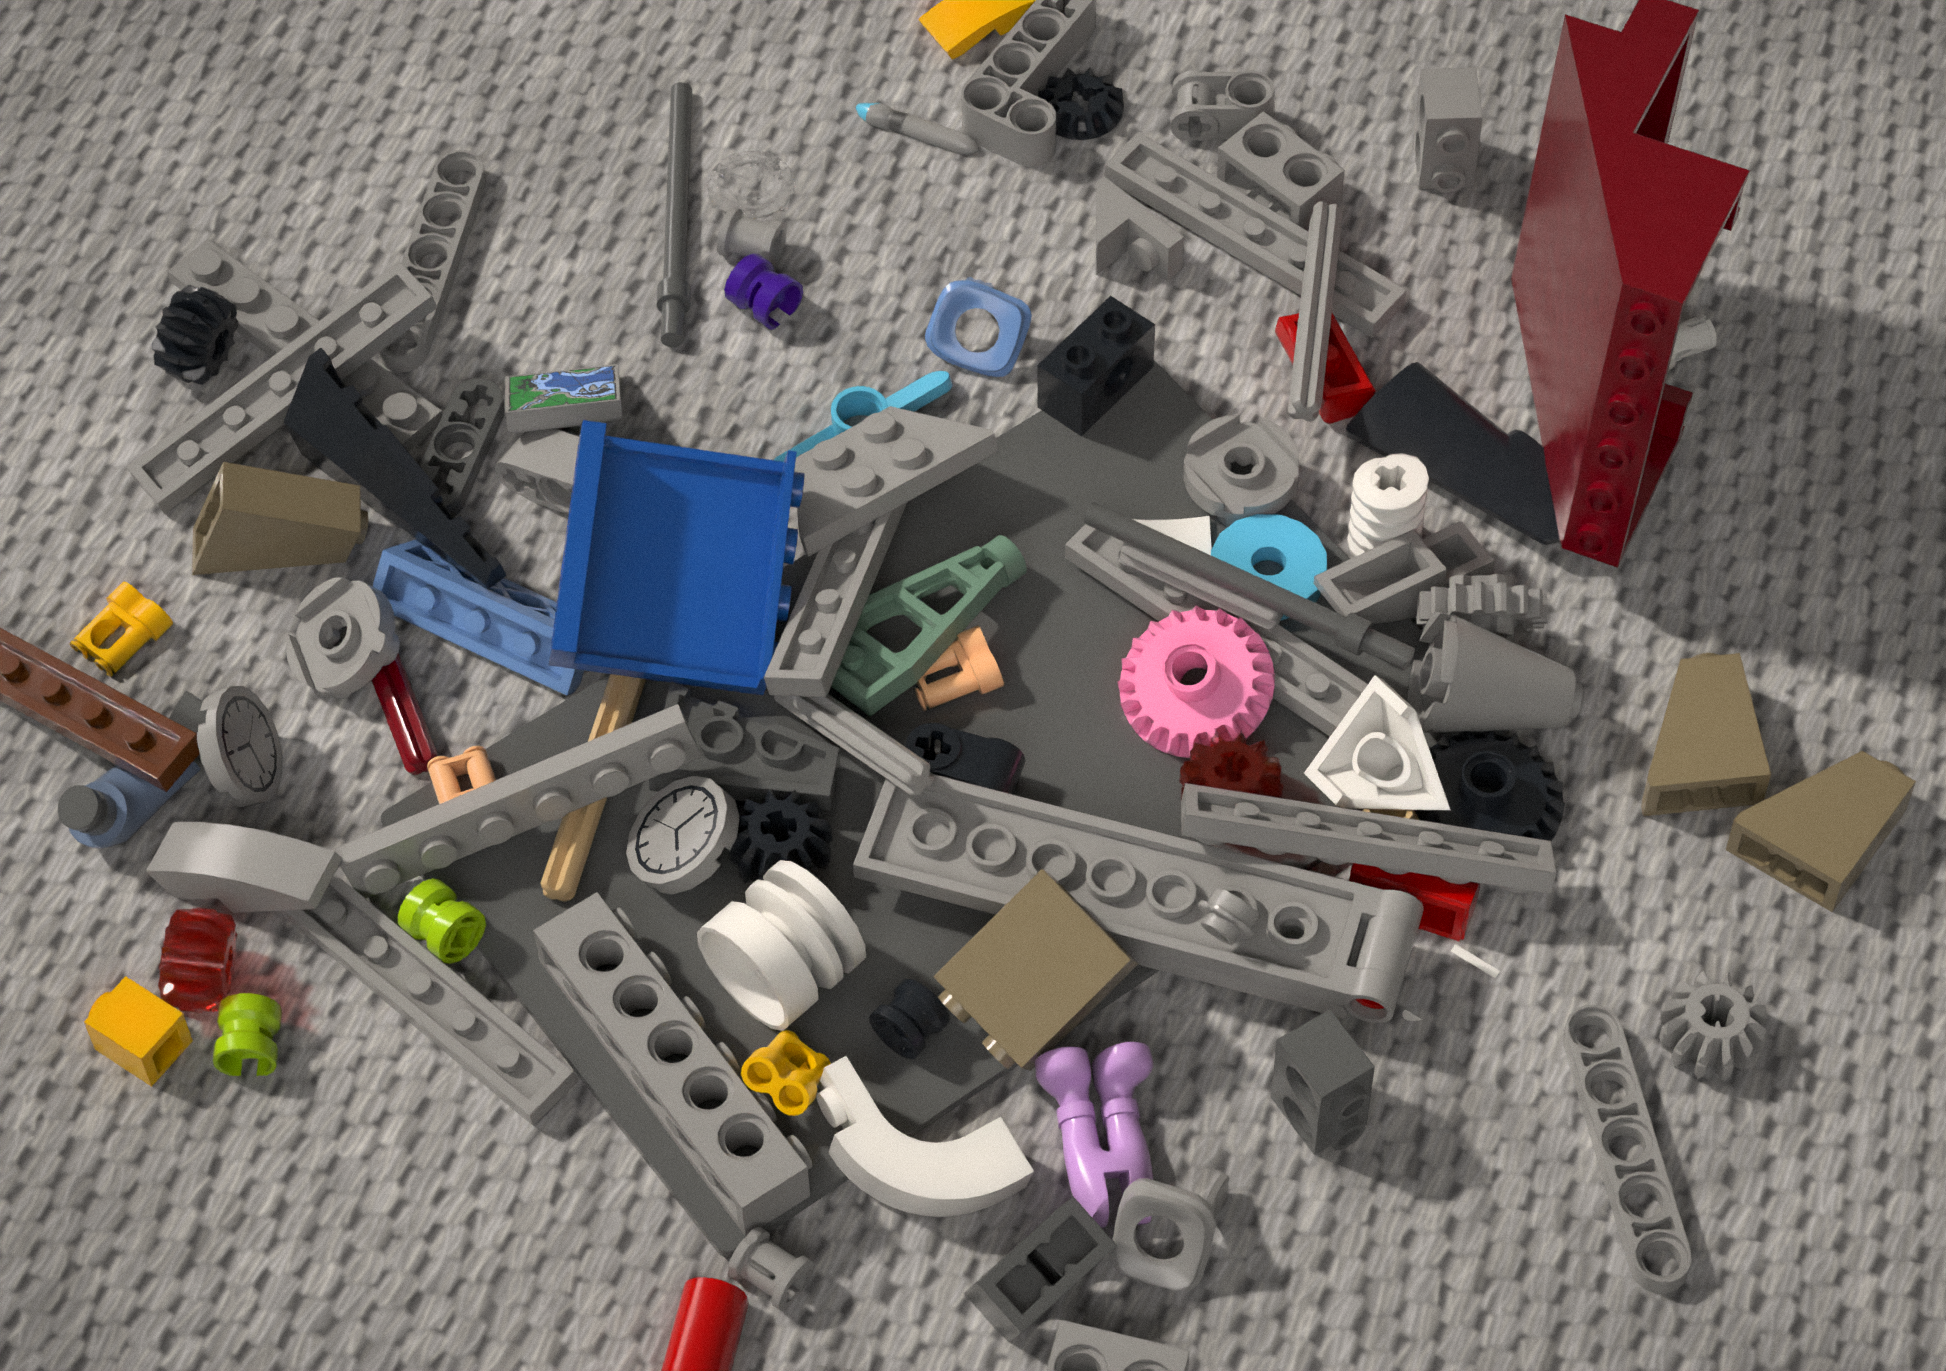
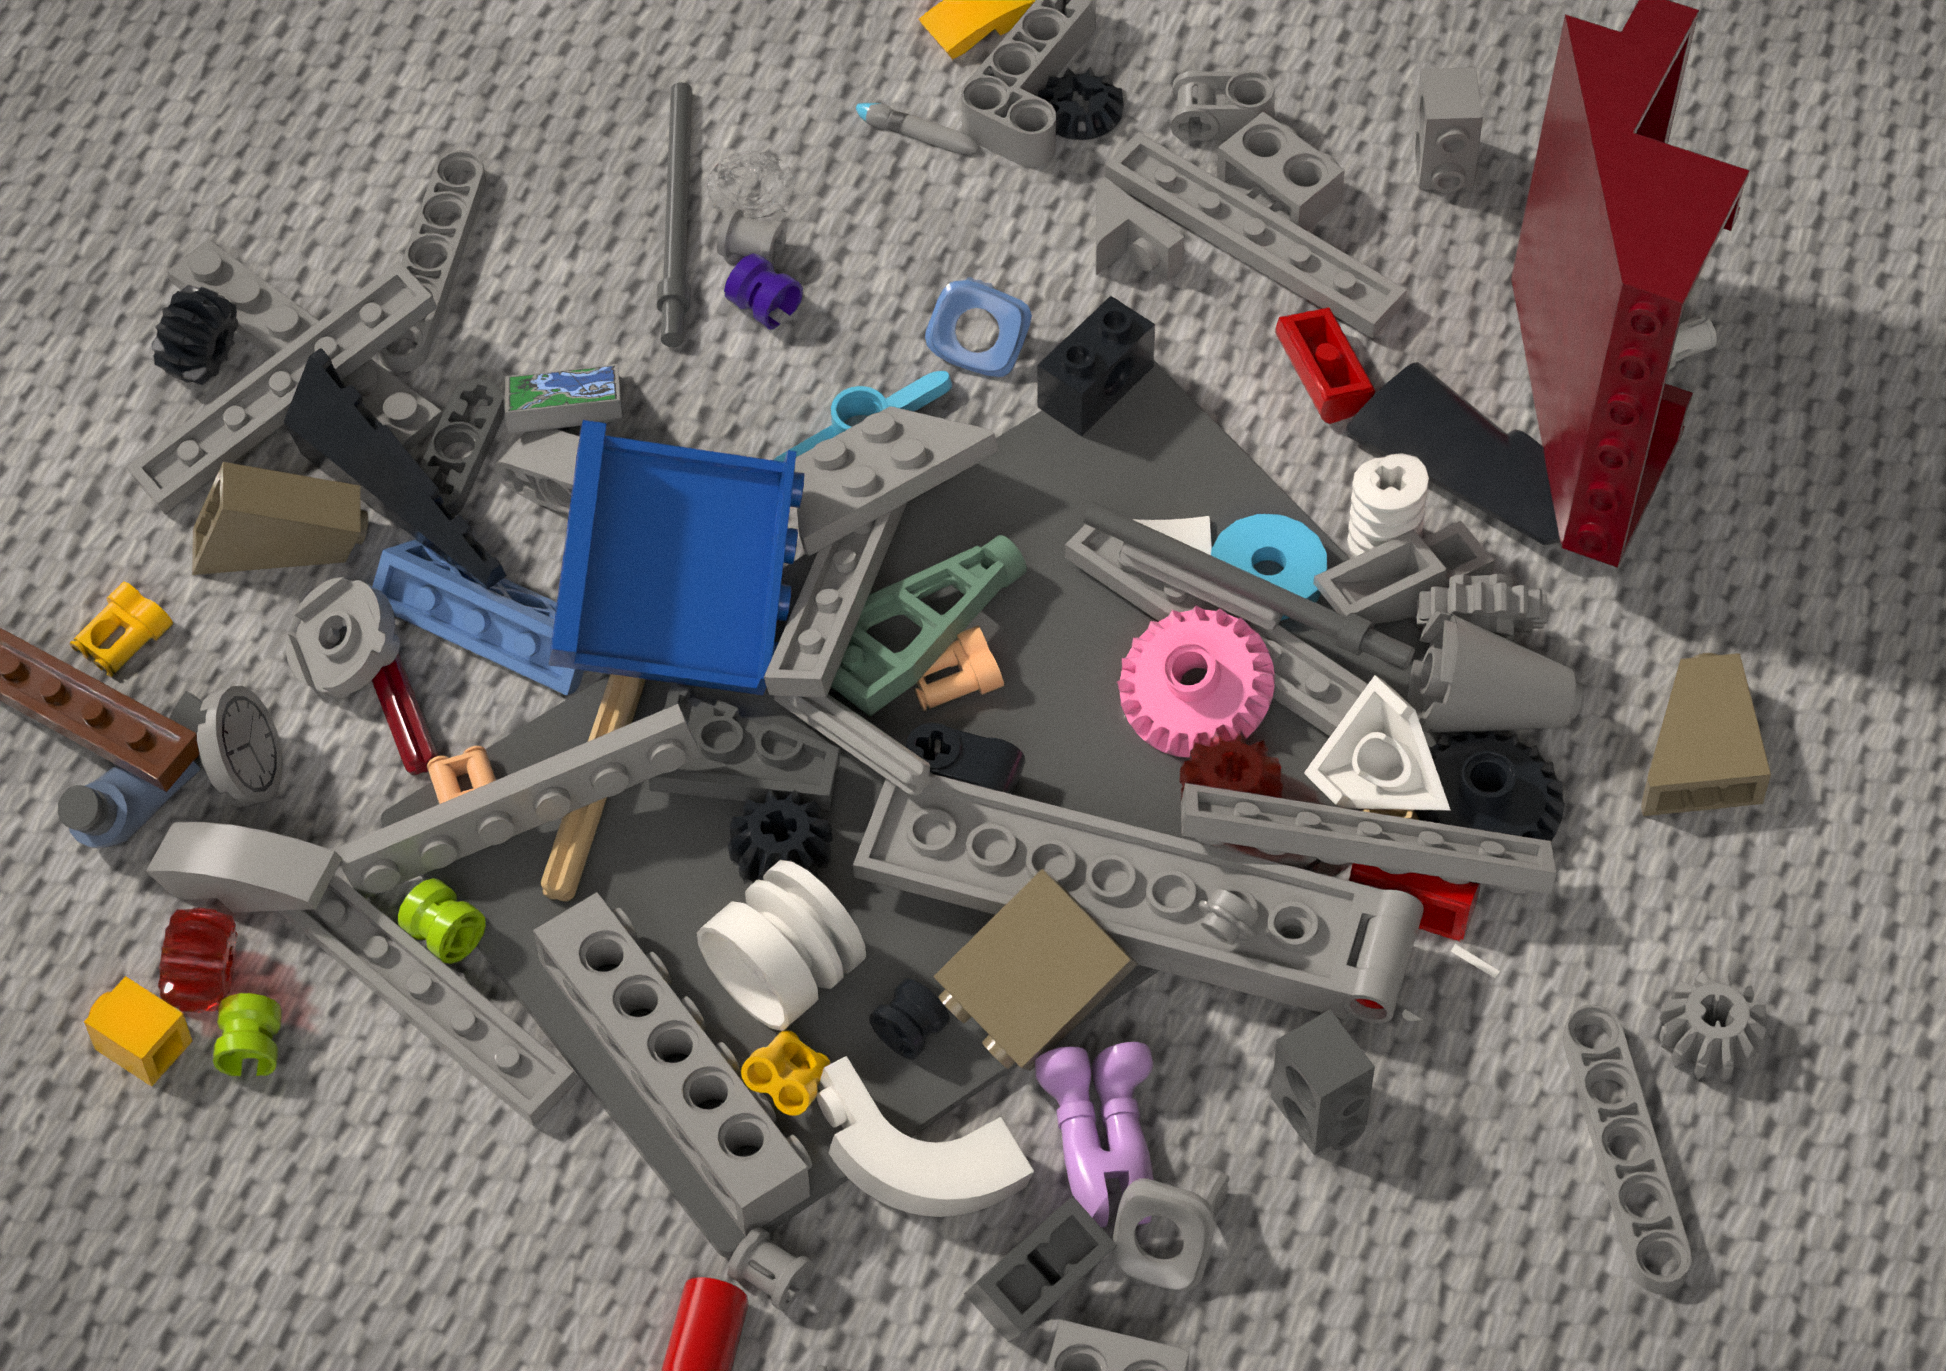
(682, 834): light grey tile -> none
(1237, 496): light grey plate -> none
(1315, 312): light grey axle -> none
(1824, 827): dark tan slope -> none

